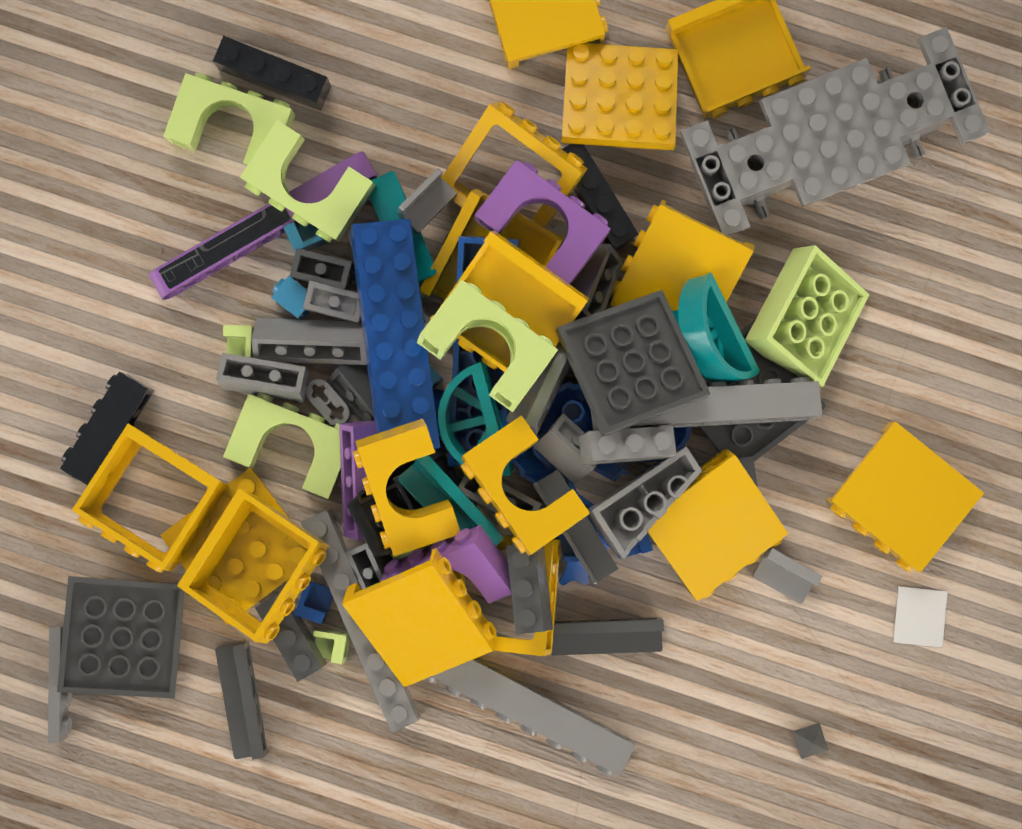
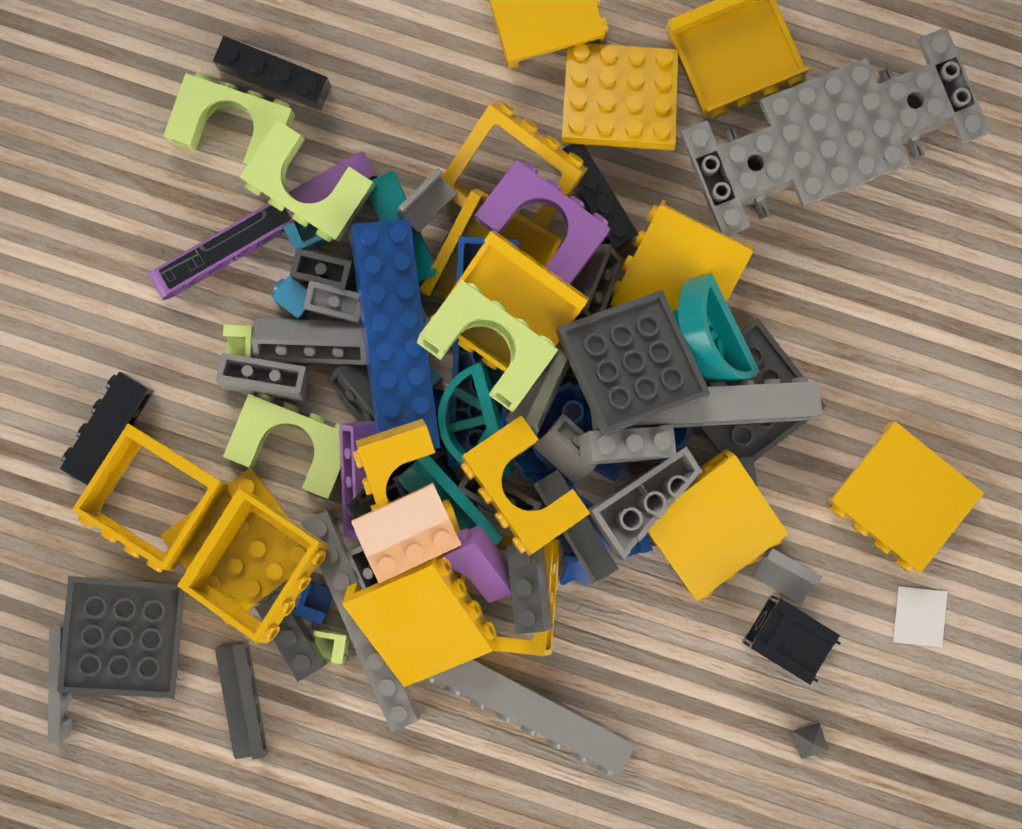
(323, 407): light grey beam -> none
(405, 533): none -> light nougat slope
(607, 636): dark grey panel -> none
(791, 639): none -> black container
(807, 315): yellowish green slope -> none

